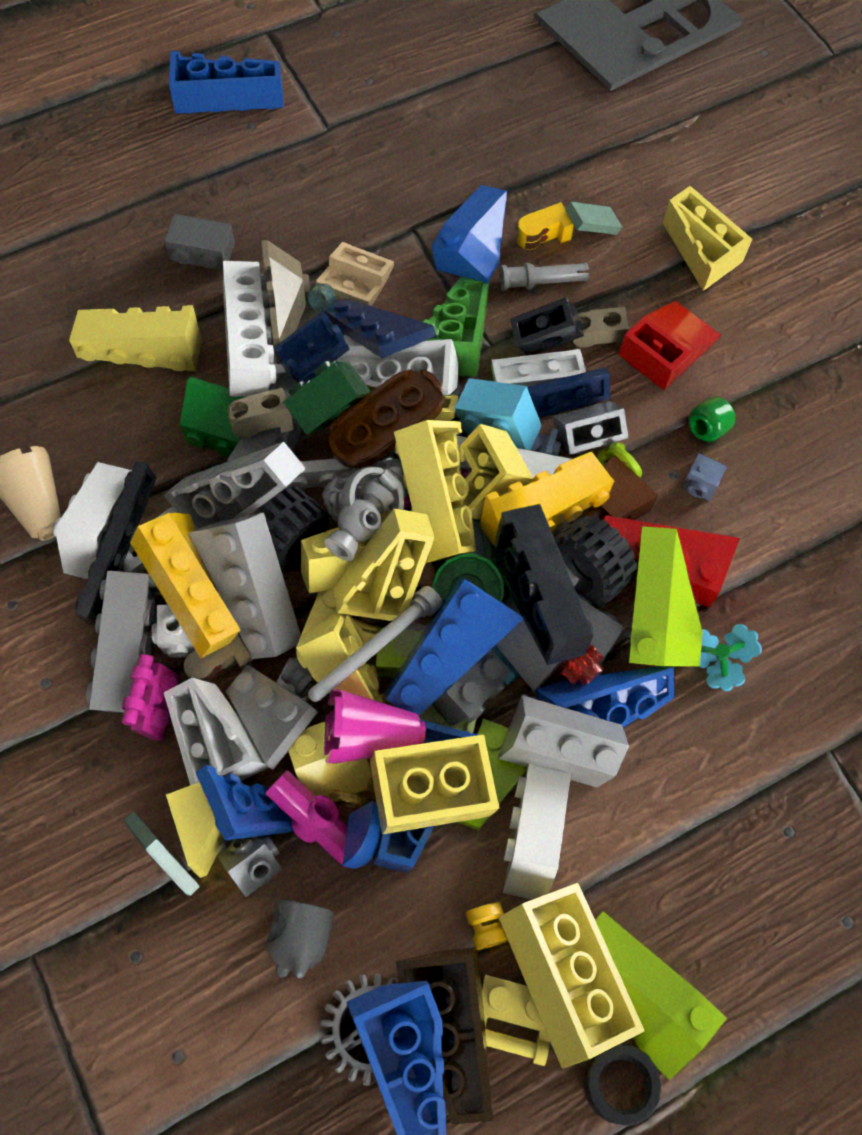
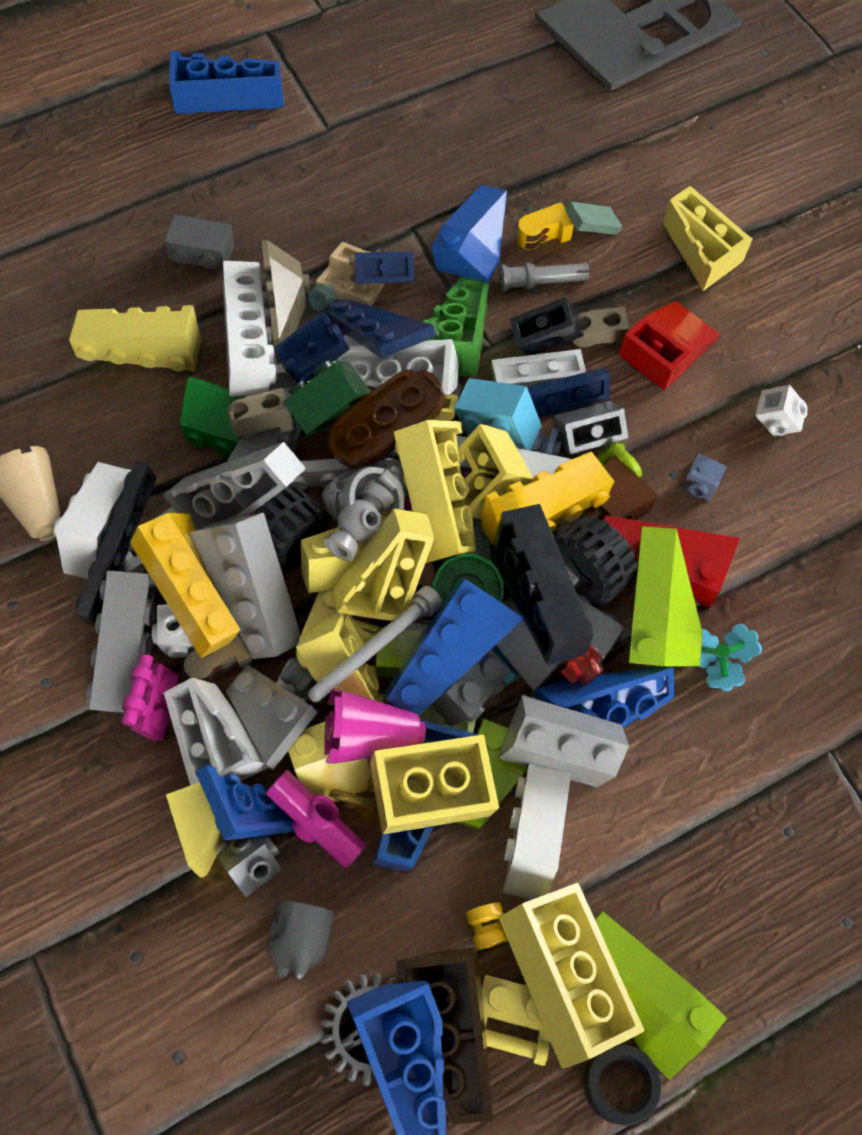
(161, 854): tile -> none
(362, 836): blue brick -> none
(382, 267): none -> dark blue hinge
(711, 419): green head -> none
(781, 410): none -> white brick

